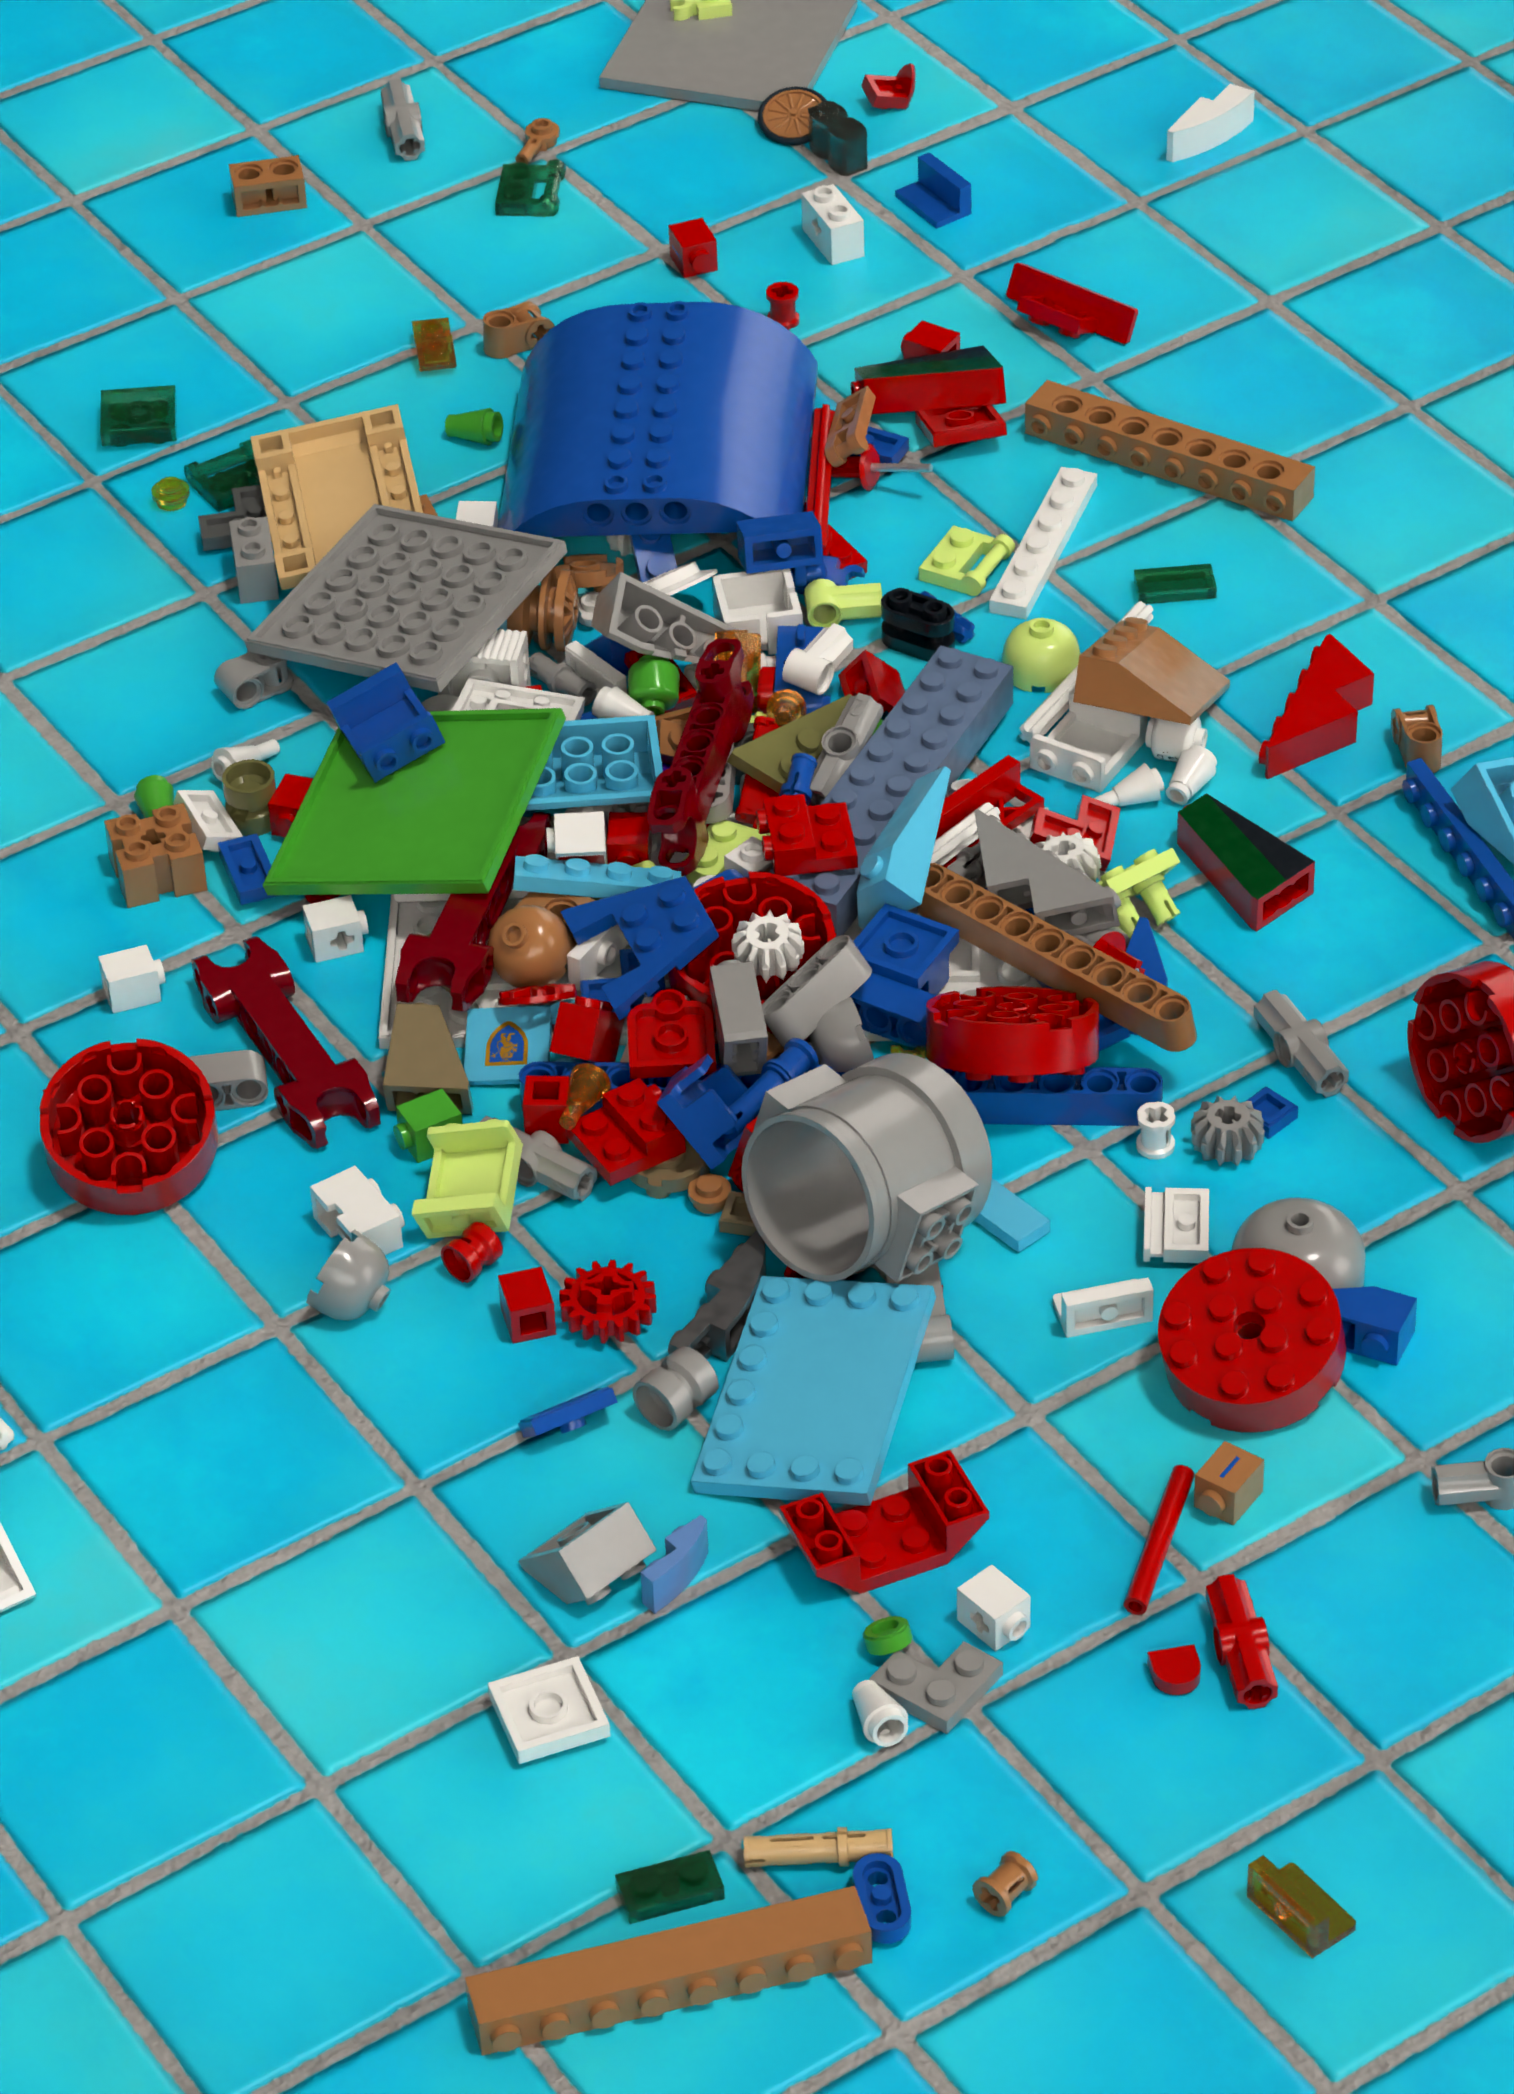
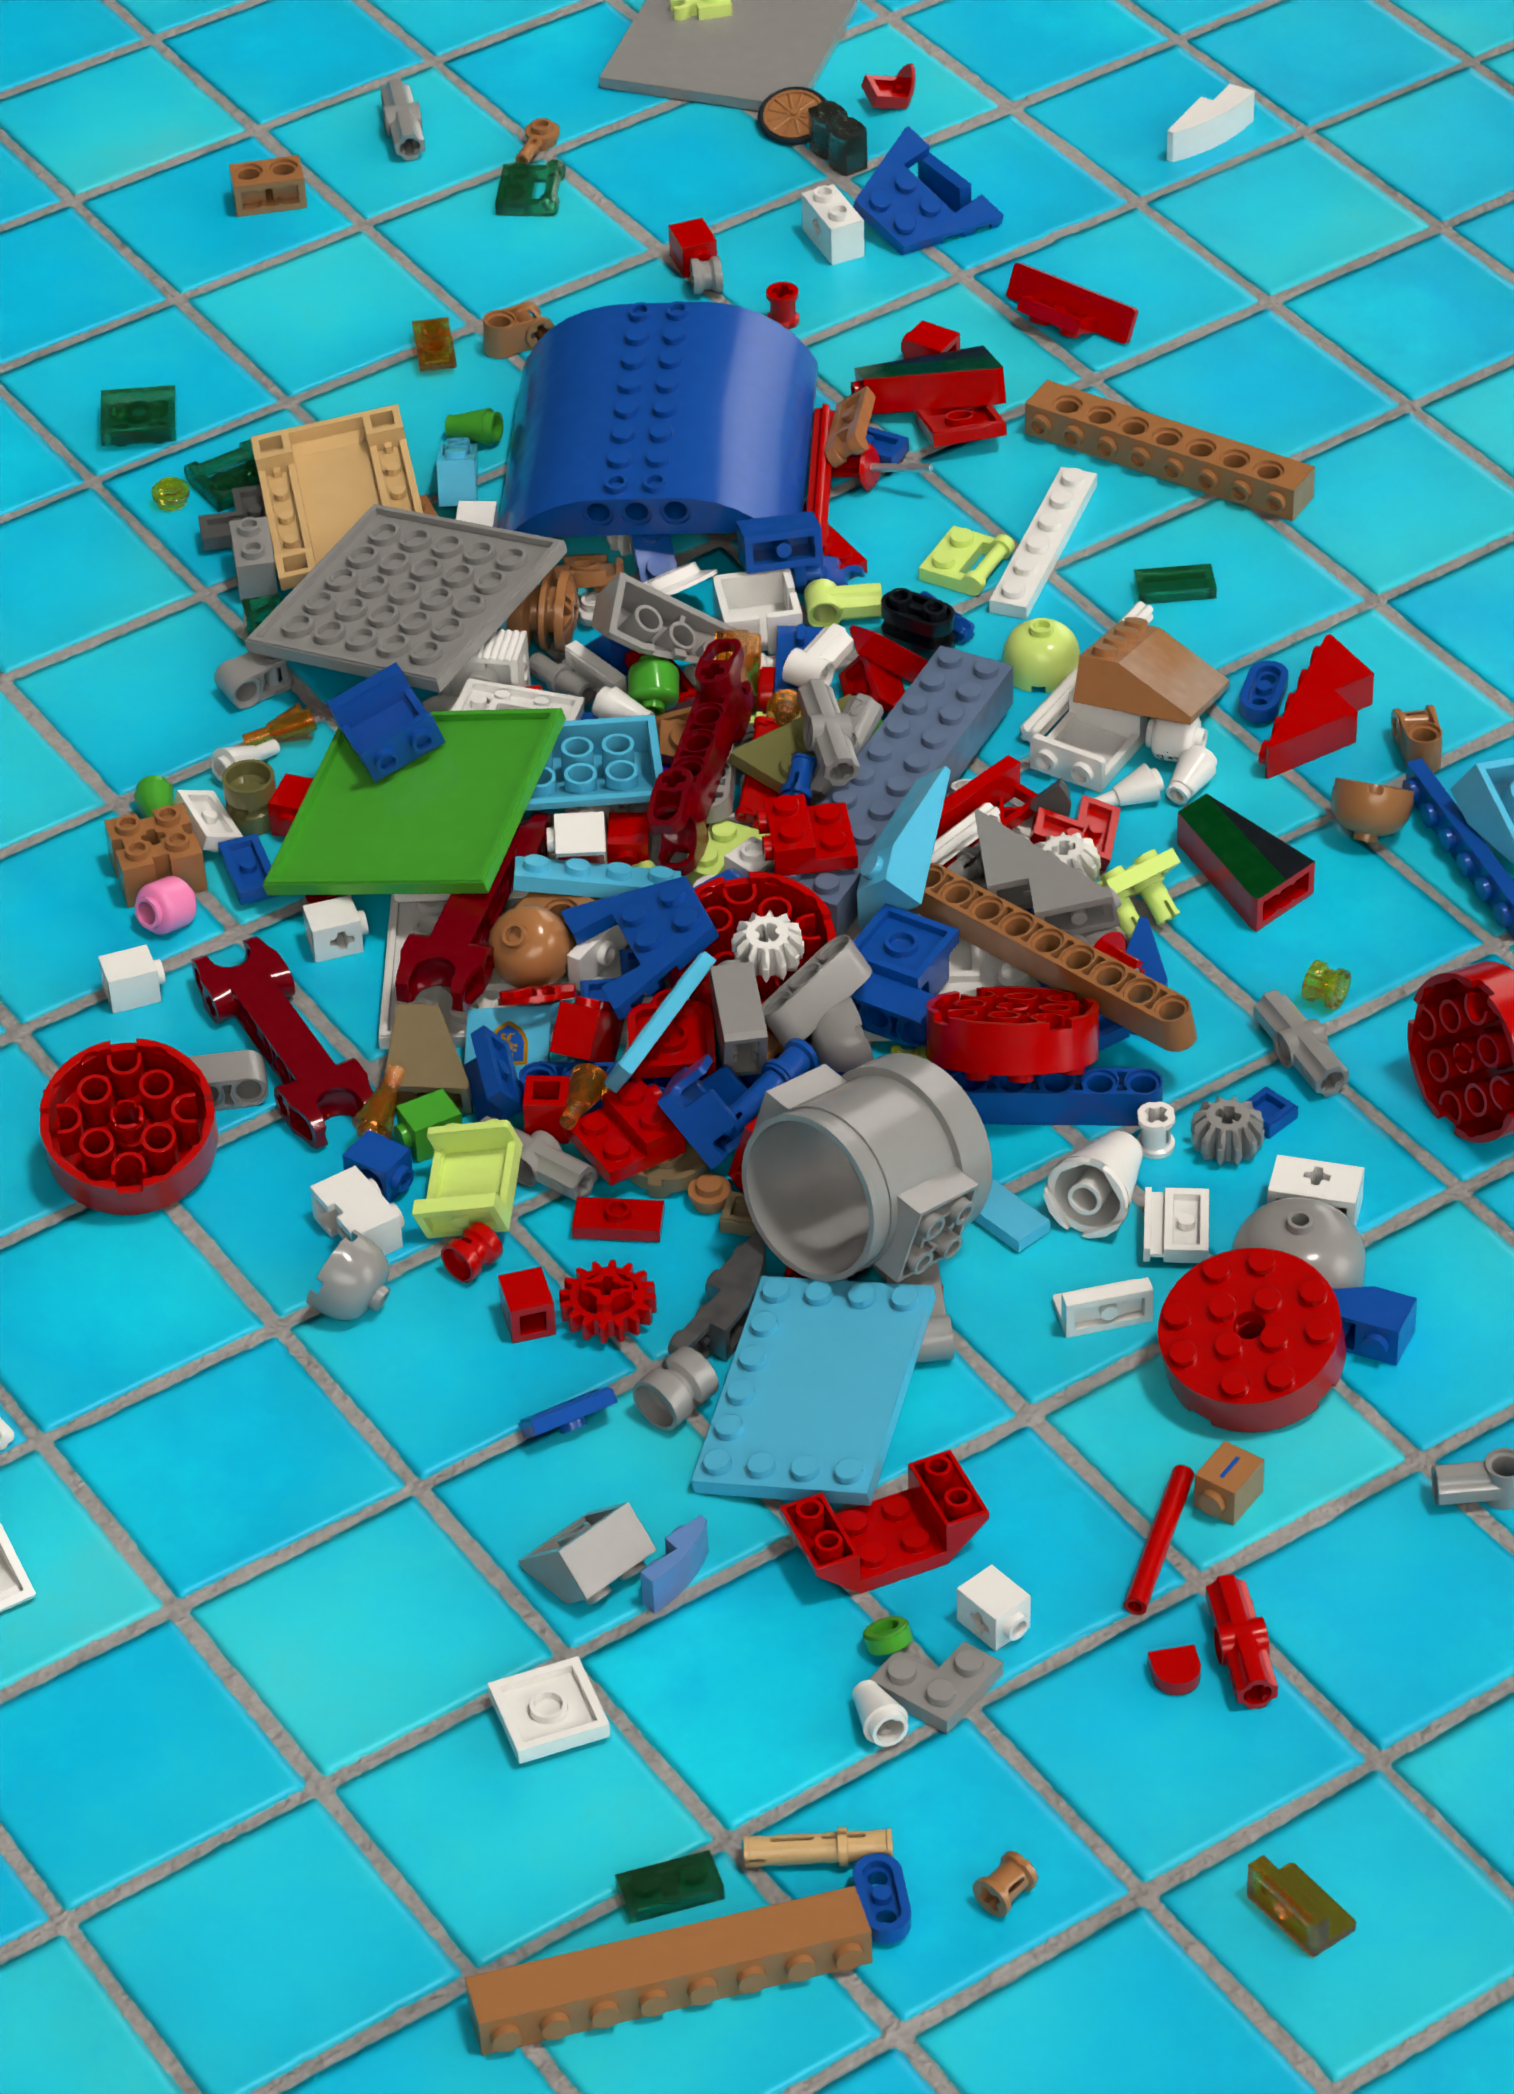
(165, 905): none -> bright pink head
(257, 609): none -> clear green slope
(289, 726): none -> clear orange cone
(379, 1109): none -> clear orange cone
(383, 1161): none -> blue brick
(457, 471): none -> medium azure slope
(493, 1077): none -> blue panel
(618, 1219): none -> red plate
(659, 1021): none -> medium azure tile
(706, 275): none -> light grey wheel
(827, 732): none -> light grey piece
(887, 653): none -> red slope
(907, 210): none -> blue wing
(1054, 798): none -> dark grey tile
(1095, 1185): none -> white cone
(1263, 691): none -> blue plate
(1318, 1180): none -> white brick
(1326, 984): none -> clear yellow wheel
(1370, 808): none -> medium nougat cylinder

